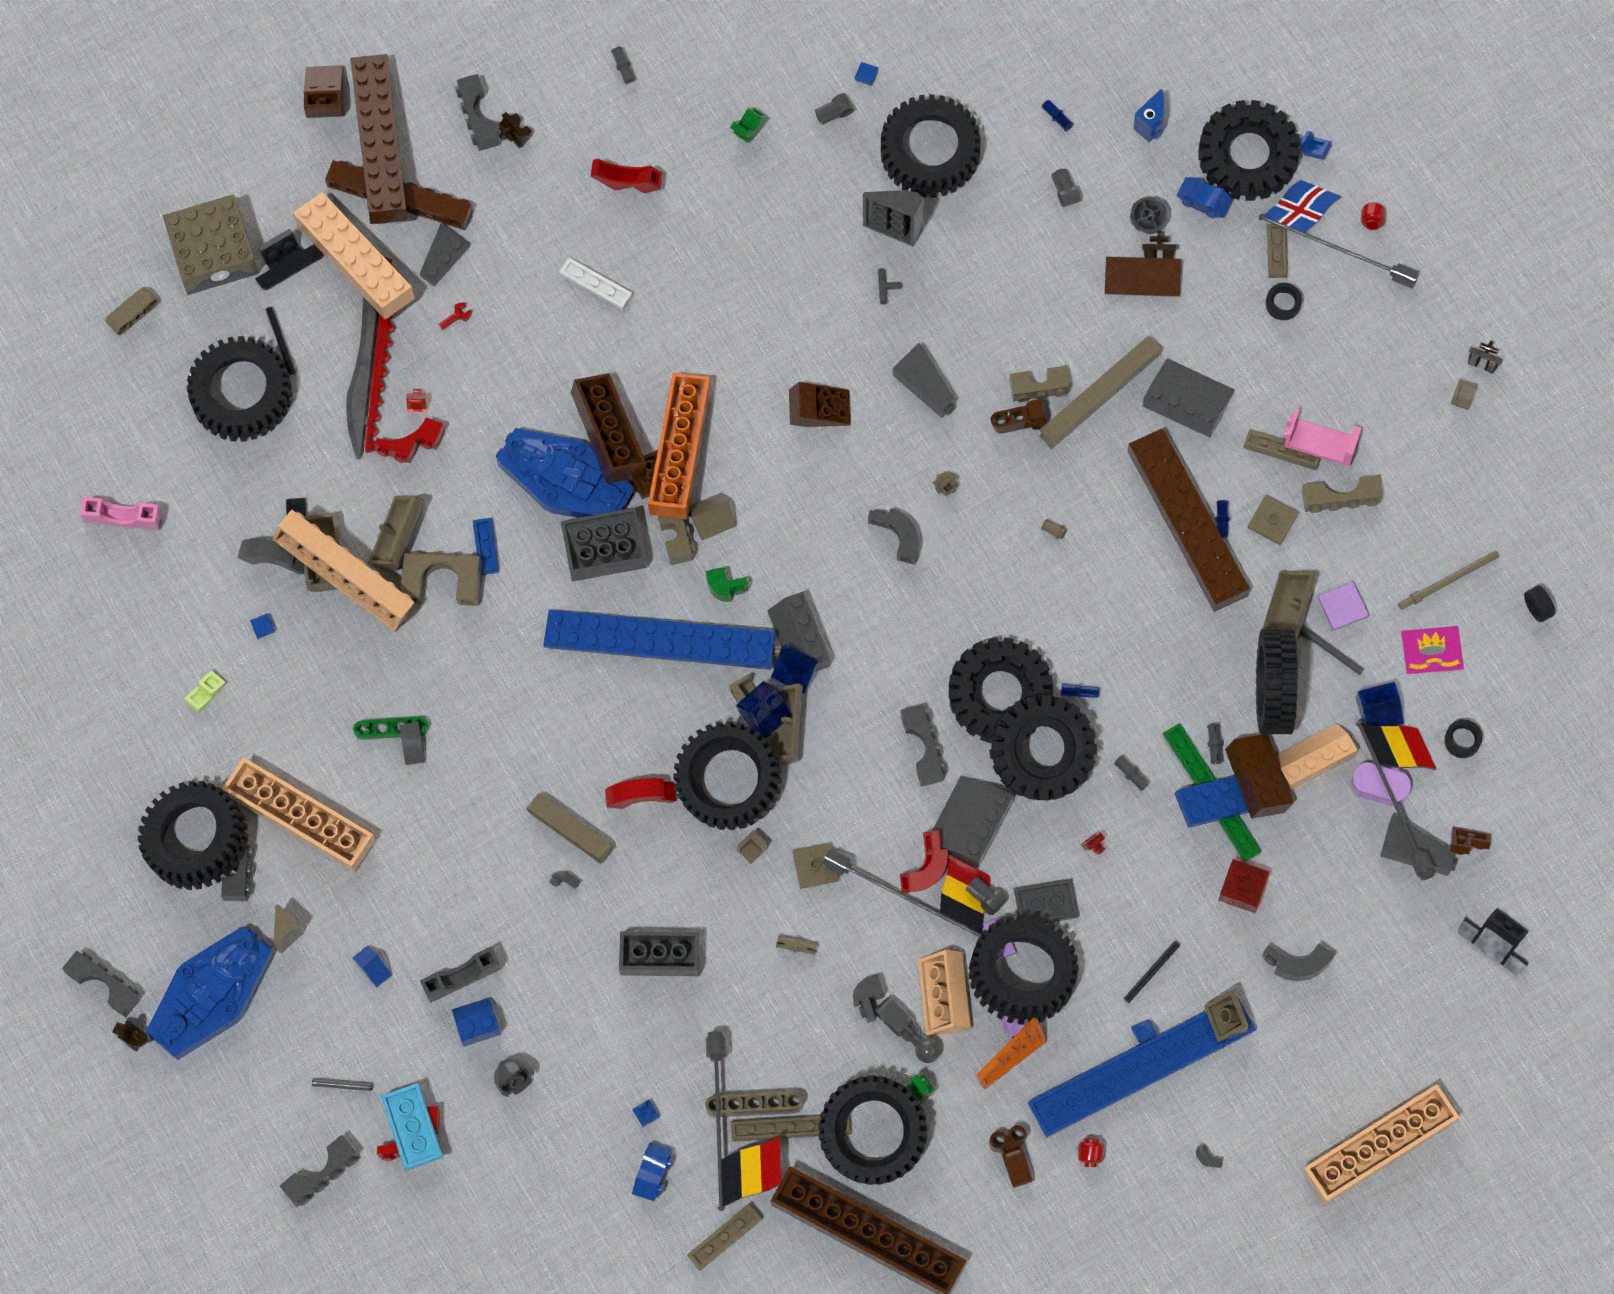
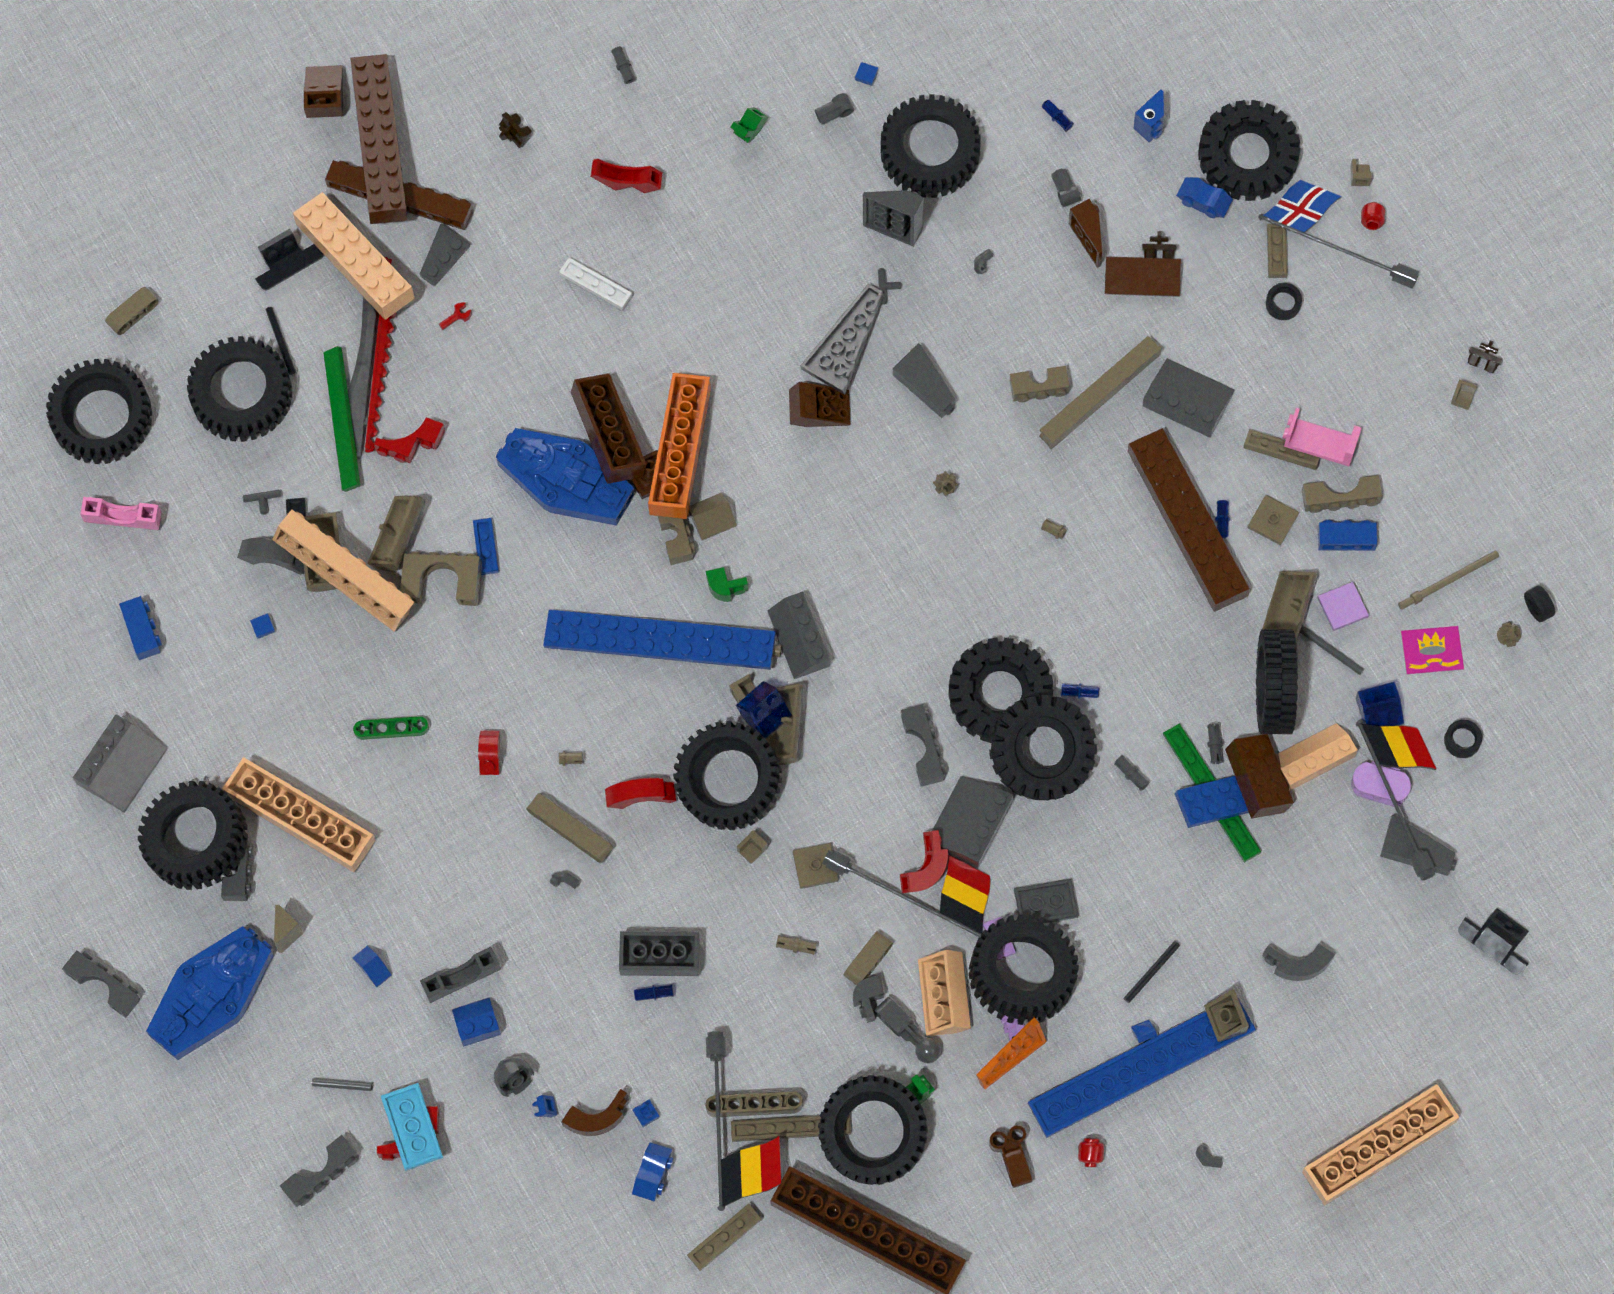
(91, 379): none -> black tyre
(119, 763): none -> flat silver slope
(130, 1035): dark brown hips -> none
(140, 627): none -> blue brick
(205, 691): yellowish green slope -> none
(210, 244): dark tan piece -> none
(262, 496): none -> dark grey piece
(341, 419): none -> green tile
(412, 743): dark grey slope -> none
(416, 401): clear red tile -> none
(483, 131): dark grey arch -> none
(489, 752): none -> red brick
(546, 1106): none -> blue tile
(570, 758): none -> dark tan pin
(596, 1124): none -> reddish brown arch
(603, 544): dark grey slope -> none
(653, 992): none -> clear blue axle
(794, 668): clear blue plate -> none
(841, 347): none -> flat silver wing
(868, 958): none -> dark tan beam
(903, 528): dark grey arch -> none
(980, 261): none -> dark grey arm
(990, 899): dark grey piece -> none
(1033, 417): reddish brown piece -> none
(1086, 226): none -> reddish brown slope
(1093, 843): clear red tile -> none
(1149, 214): dark grey cylinder -> none
(1243, 886): clear red brick -> none
(1314, 146): blue bracket -> none
(1347, 536): none -> blue brick
(1360, 174): none -> dark tan panel
(1463, 839): reddish brown plate -> none
(1508, 634): none -> dark tan gear

